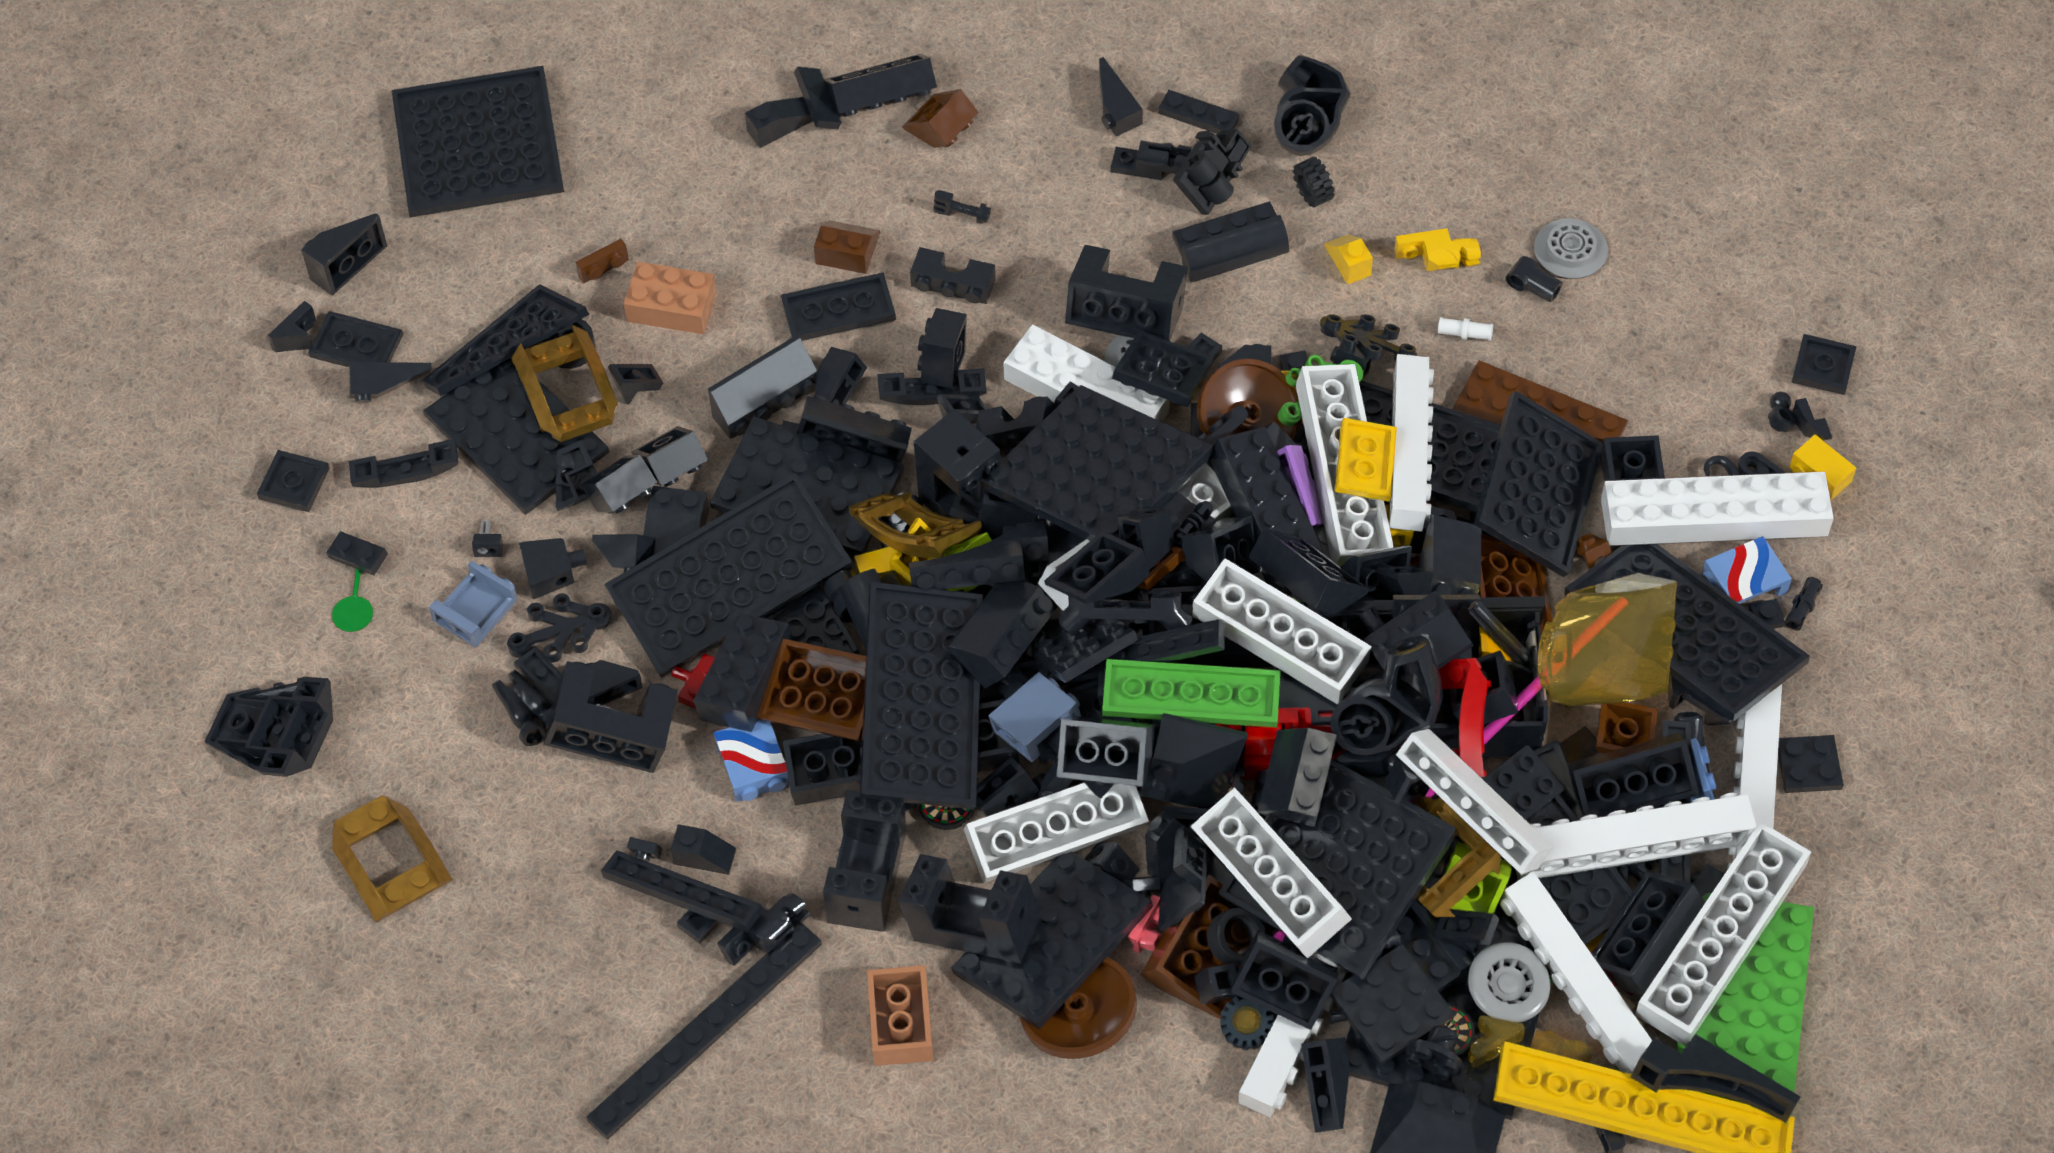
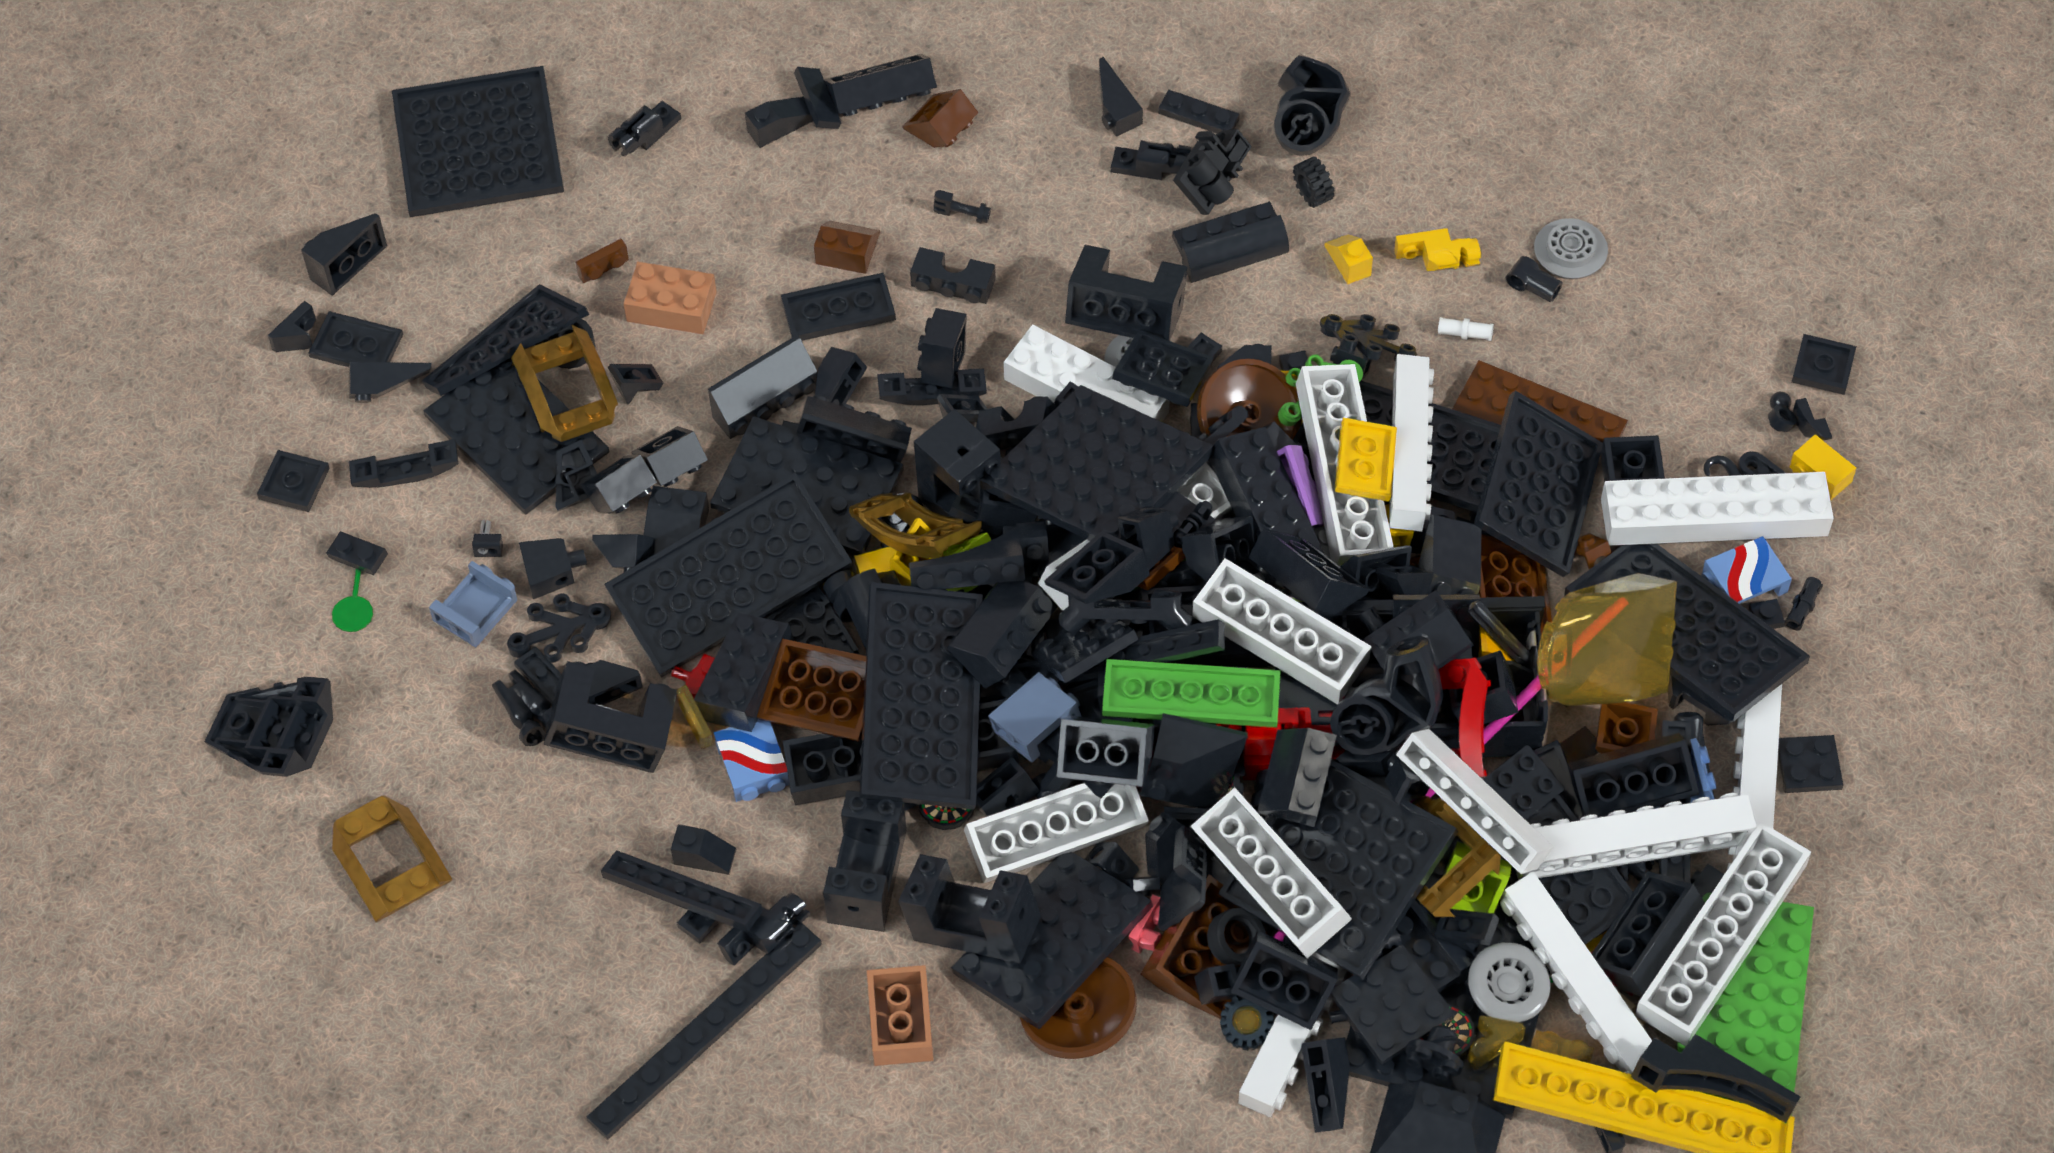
(644, 128): none -> black plate
(644, 849): black plate -> none
(694, 717): none -> clear yellow tile

